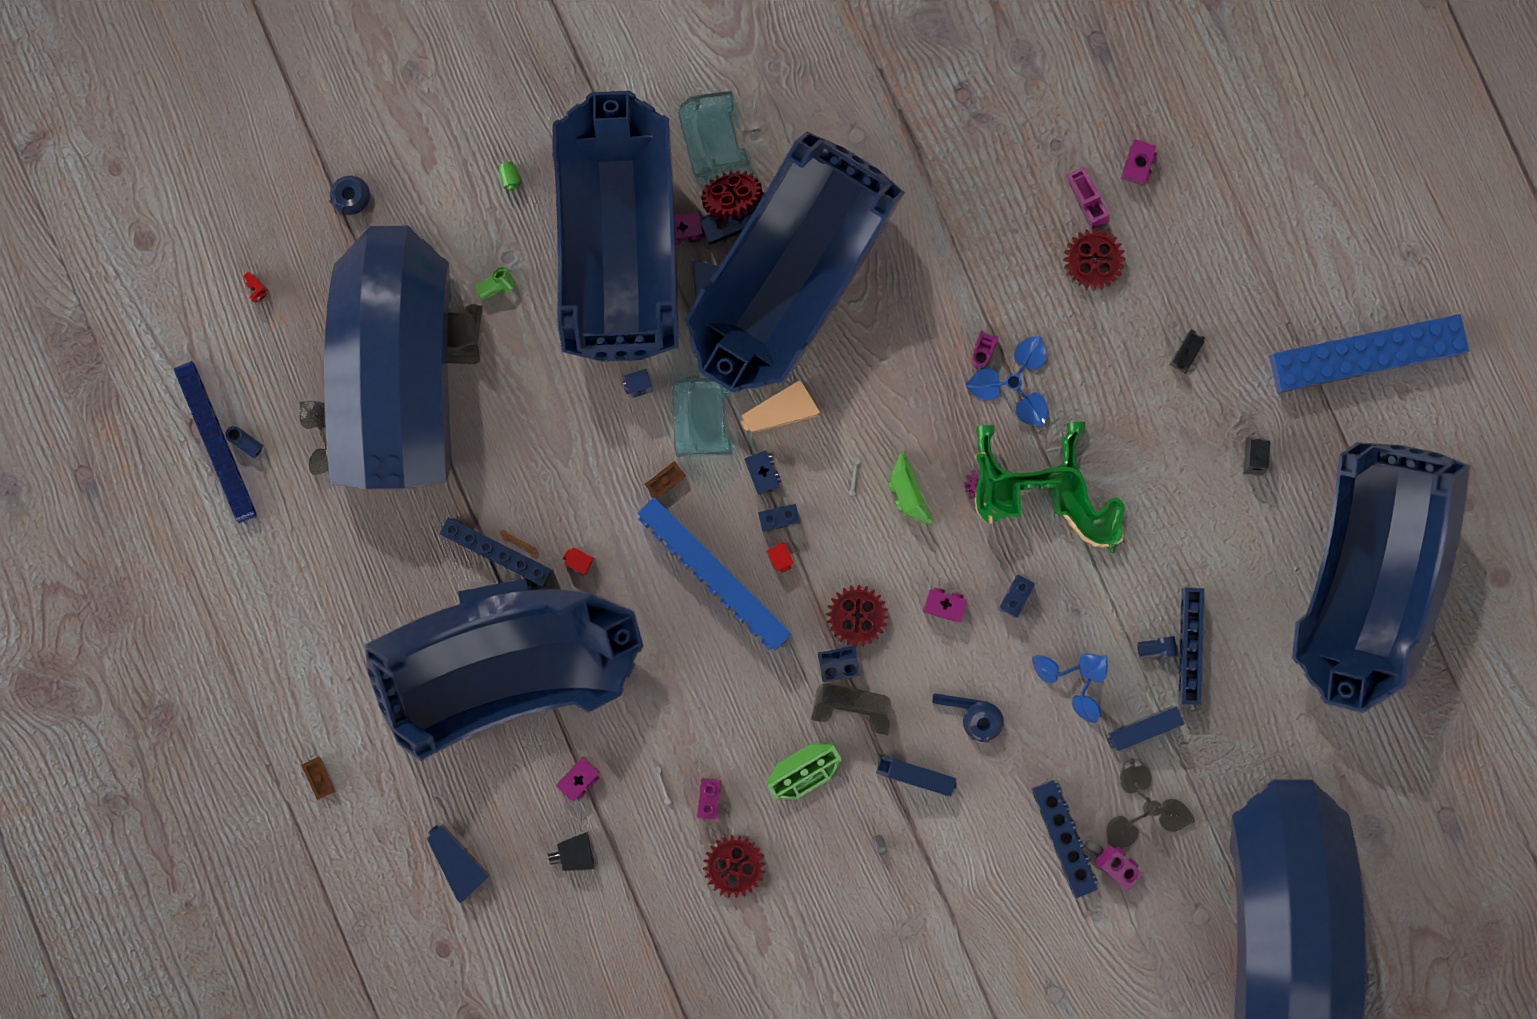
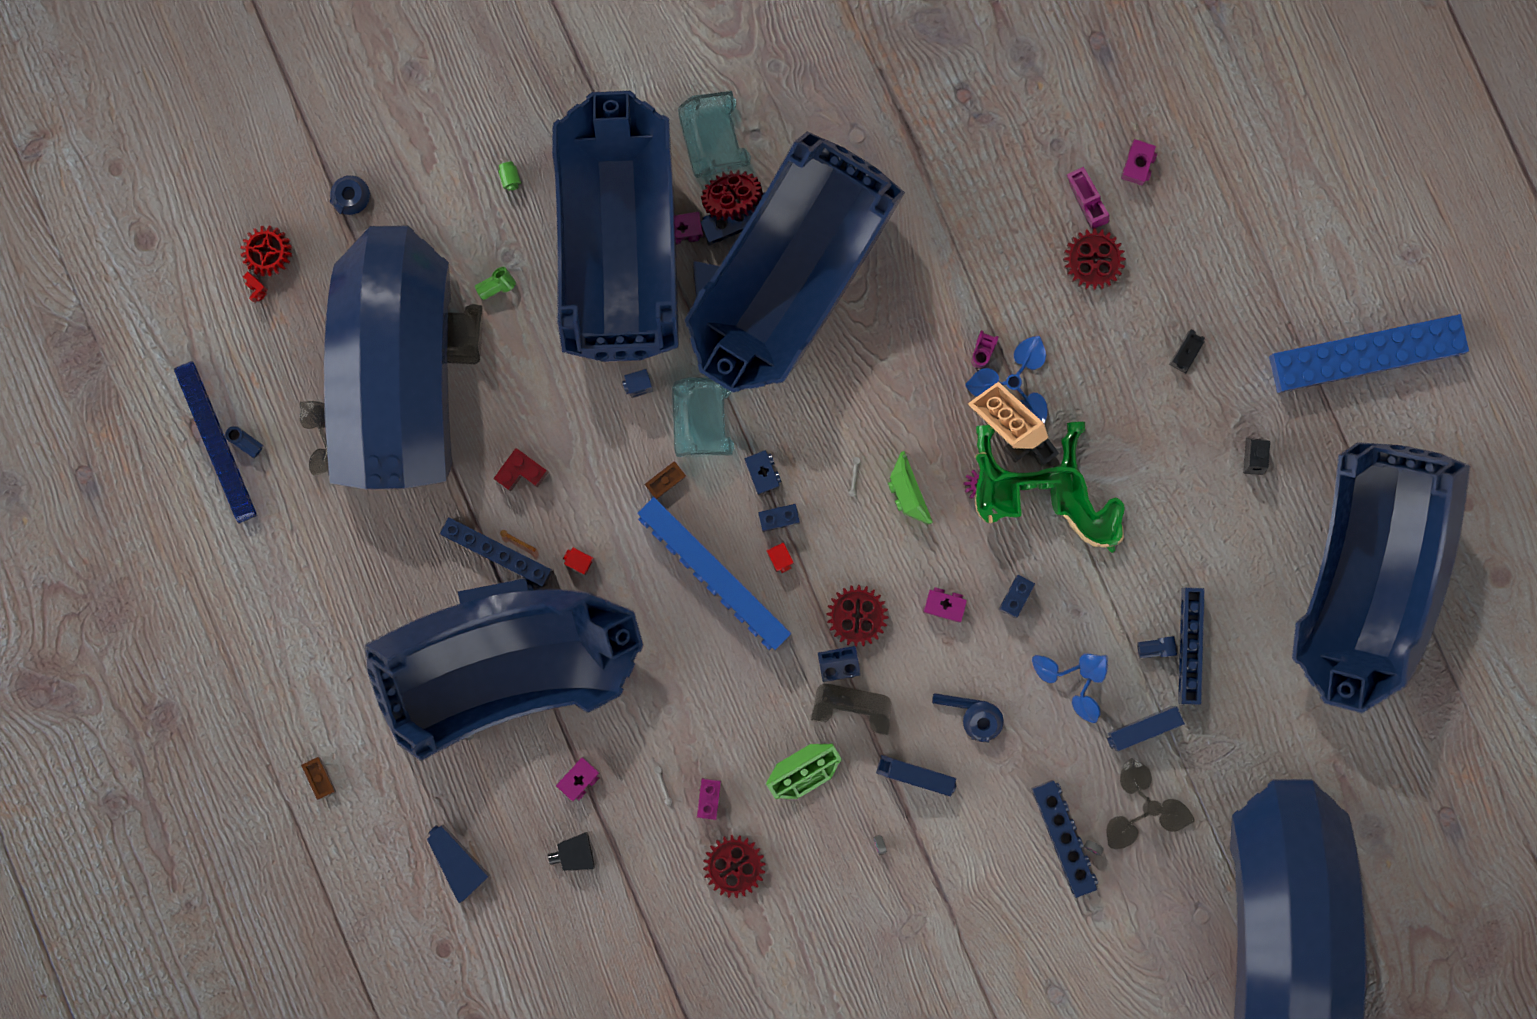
(267, 243): none -> red gear
(519, 466): none -> dark red brick
(781, 409): light nougat slope -> none
(1009, 417): none -> light nougat slope
(1043, 452): none -> black brick
(1119, 866): magenta brick -> none

